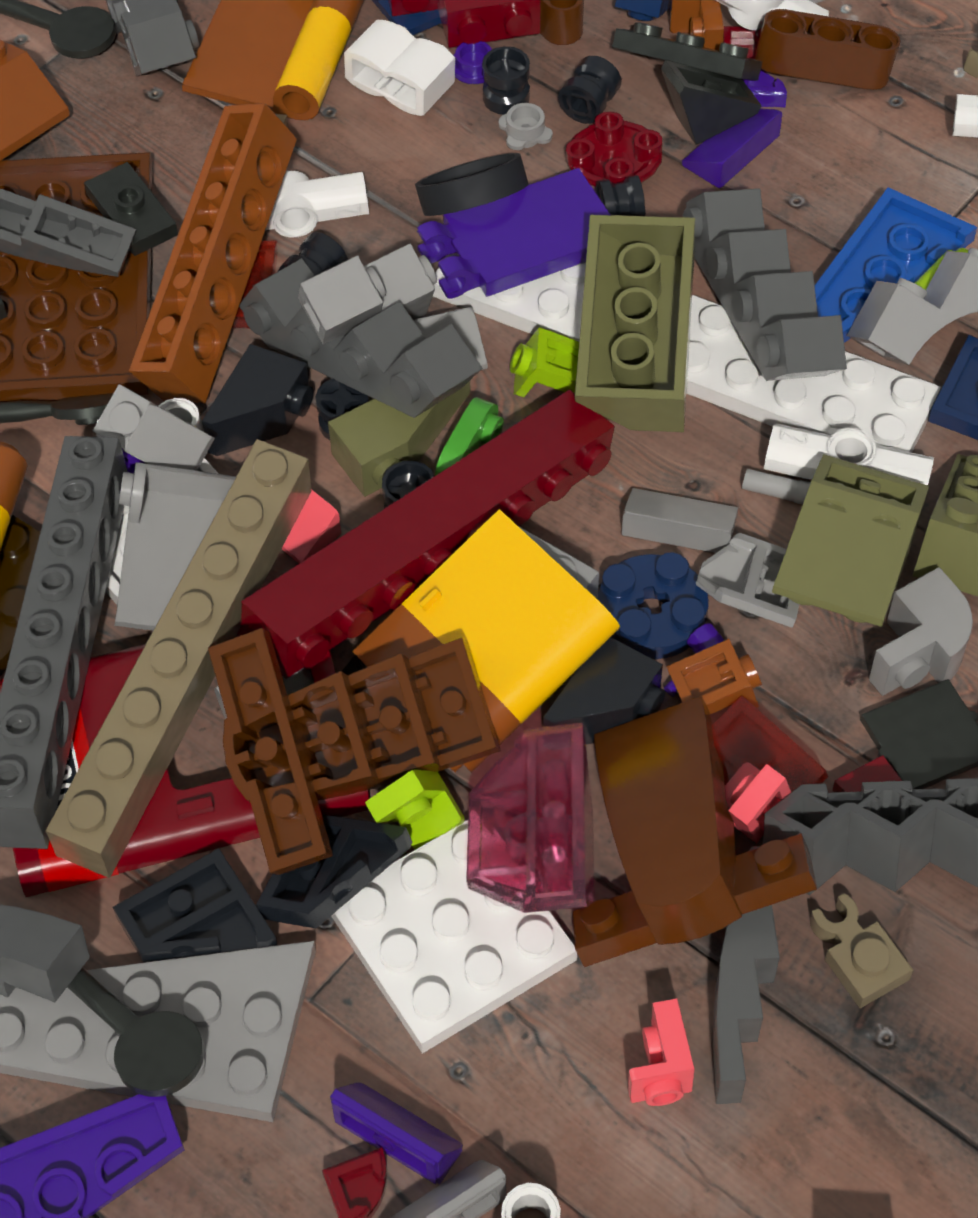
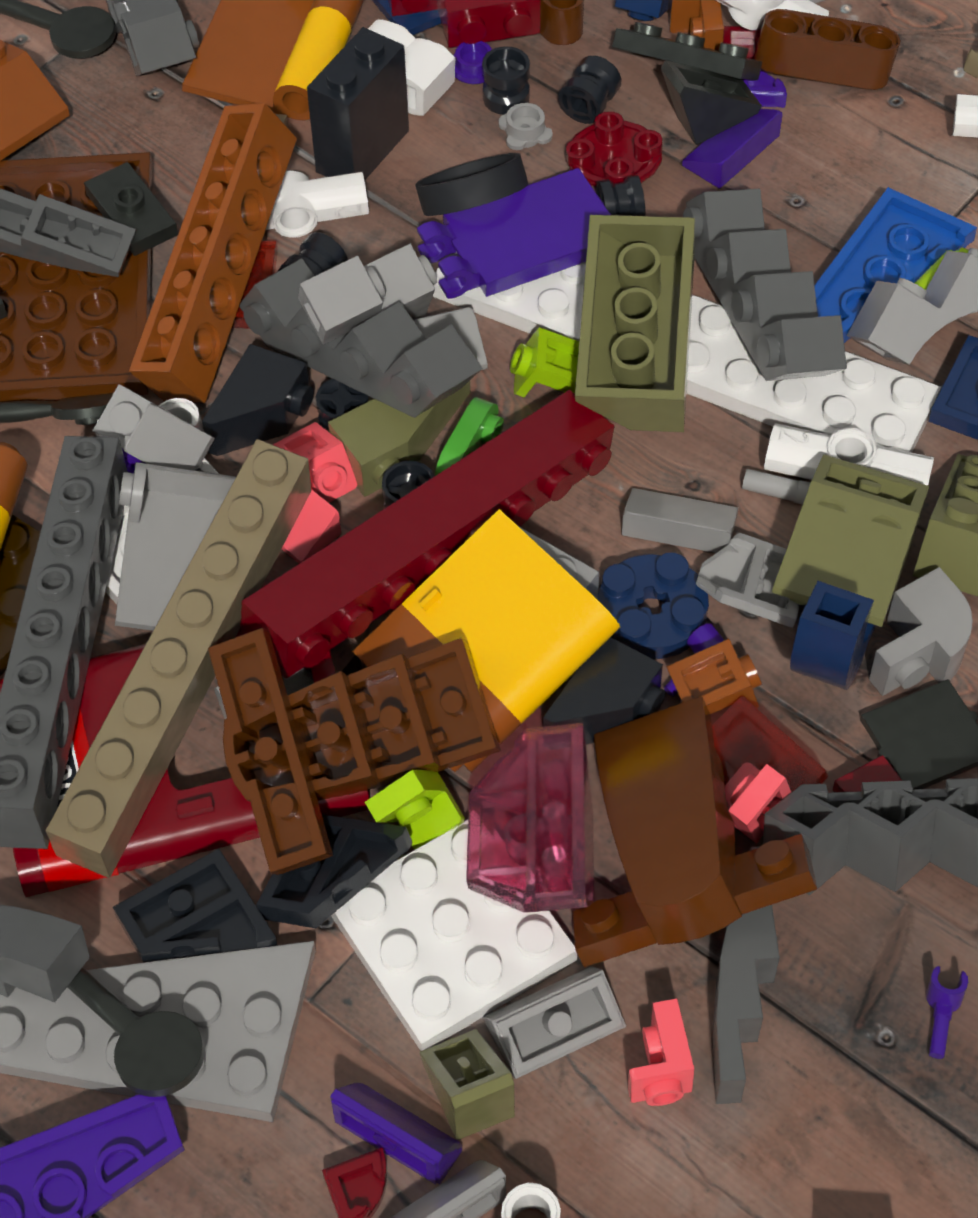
(328, 461): none -> coral bracket
(359, 105): none -> black brick
(470, 1083): none -> olive slope
(555, 1021): none -> light grey slope
(832, 635): none -> dark blue arch
(862, 958): dark tan plate -> none
(944, 1003): none -> dark purple hand

